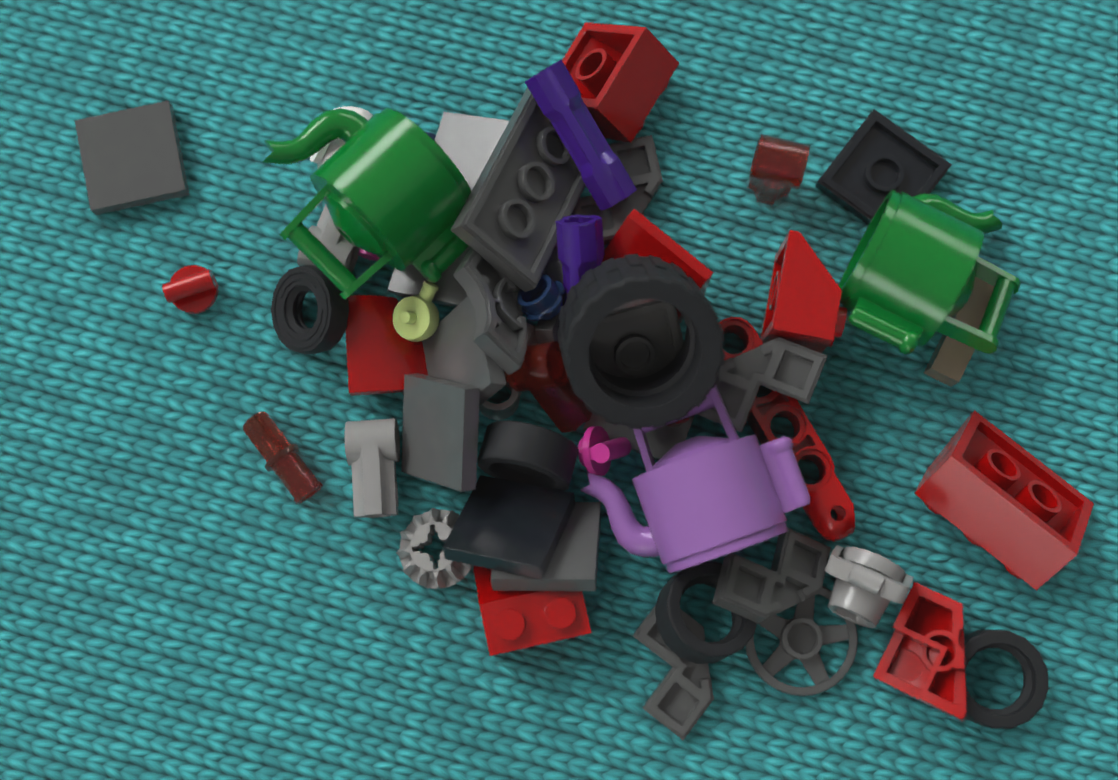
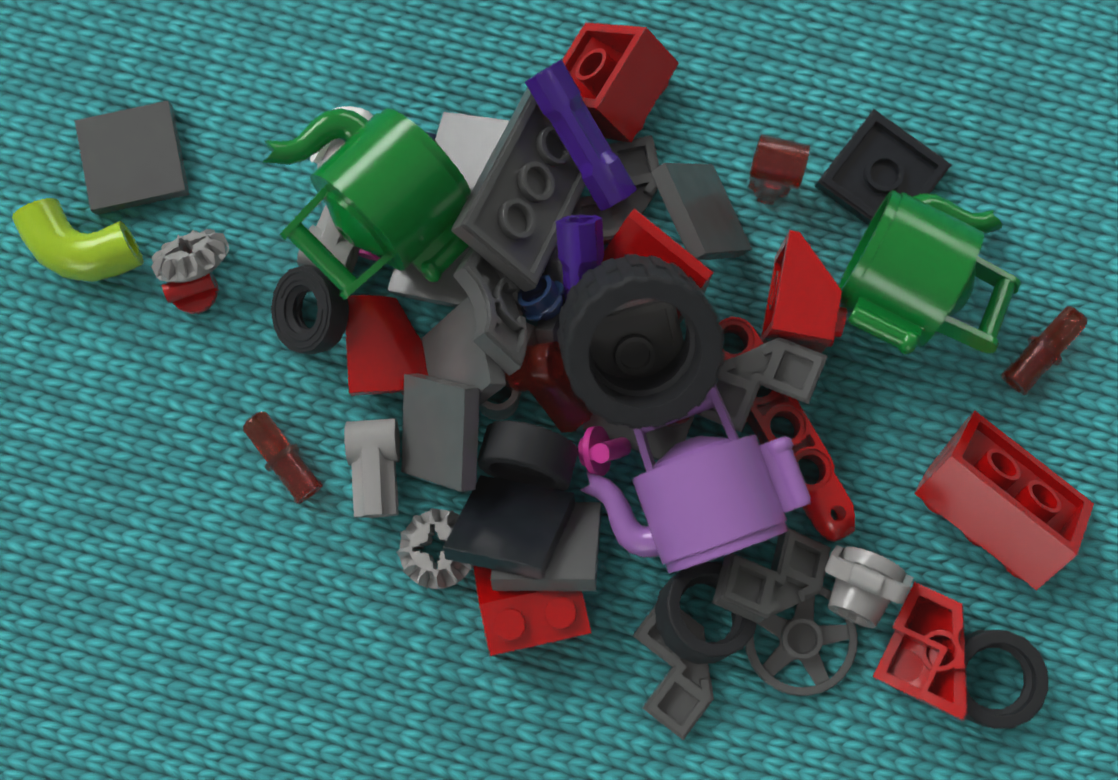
(74, 253): none -> lime cylinder
(190, 256): none -> light grey gear
(416, 315): yellowish green piece -> none
(701, 210): none -> dark grey tile
(951, 355): dark tan piece -> none
(1044, 350): none -> clear red axle

